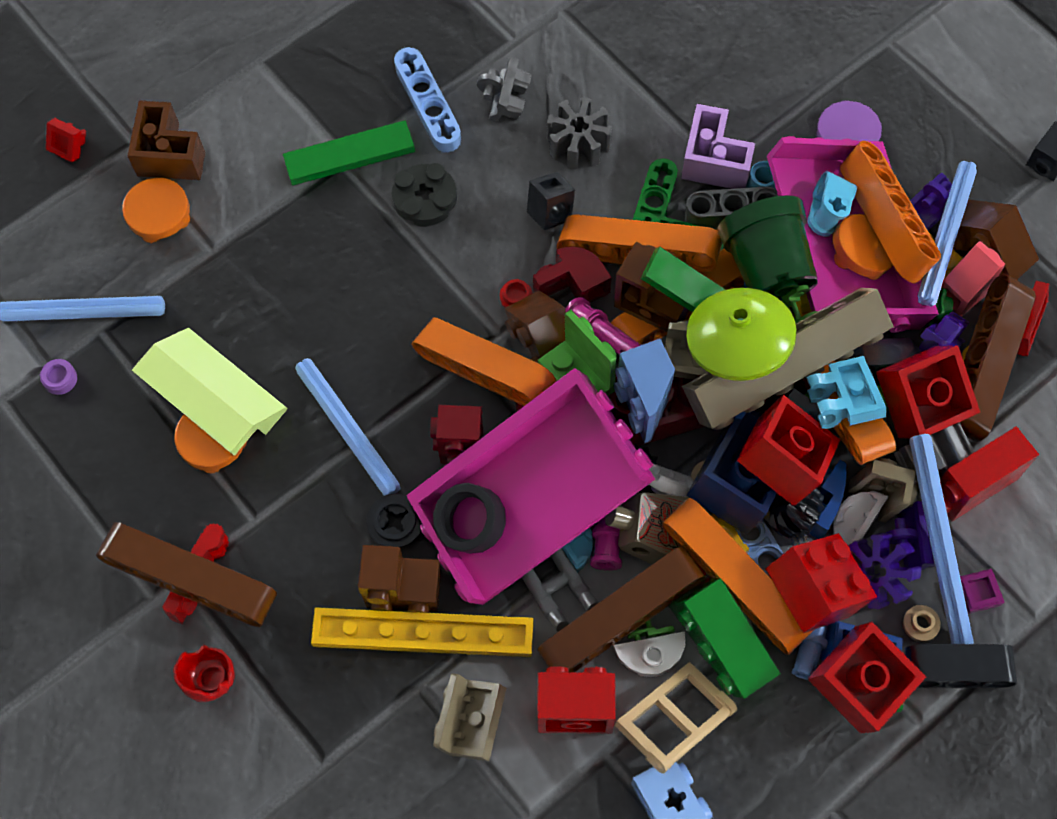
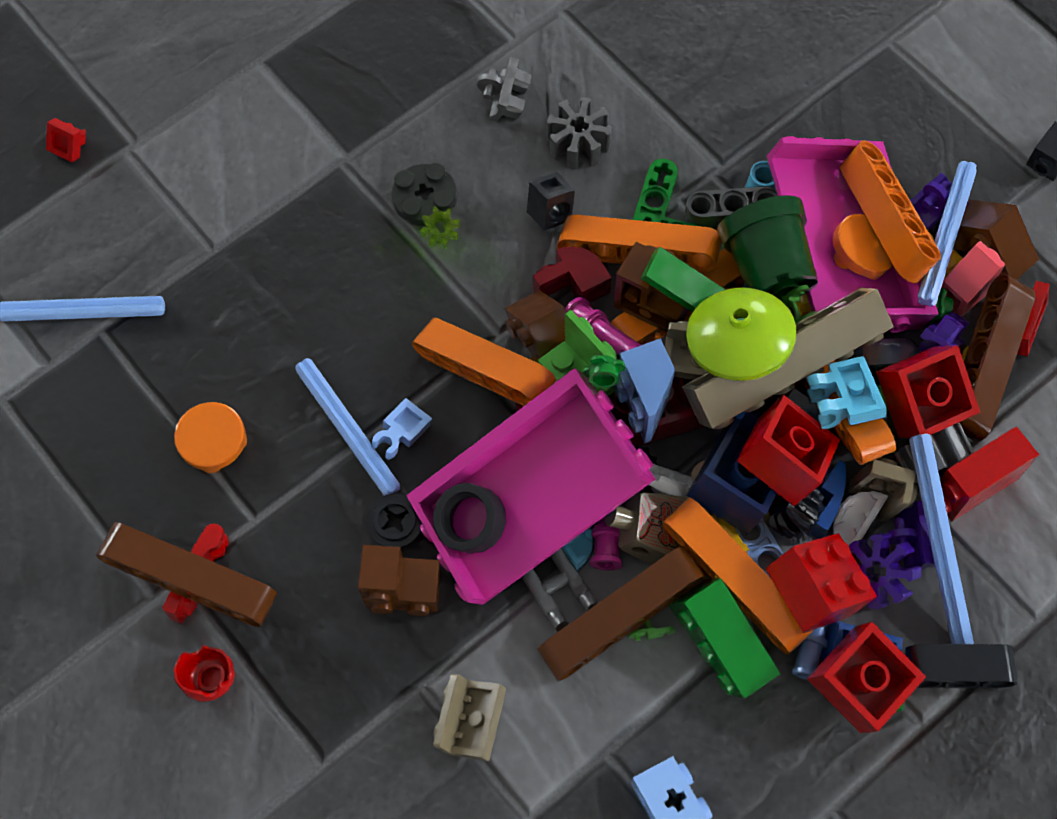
(58, 376): medium lavender tile -> none
(156, 209): orange tile -> none
(159, 147): reddish brown brick -> none
(209, 389): yellowish green slope -> none
(348, 152): green tile -> none
(402, 425): none -> light blue plate
(422, 632): yellow plate -> none
(427, 99): light blue beam -> none
(433, 232): none -> clear neon green gear
(455, 430): dark red brick -> none
(513, 292): red plate -> none
(576, 701): red brick -> none
(603, 371): none -> green plate
(651, 655): white plate -> none
(658, 697): tan window -> none
(711, 156): lavender brick -> none
(830, 203): medium azure piece -> none
(849, 121): medium lavender tile -> none
(916, 632): tan plate -> none
(981, 591): magenta tile -> none

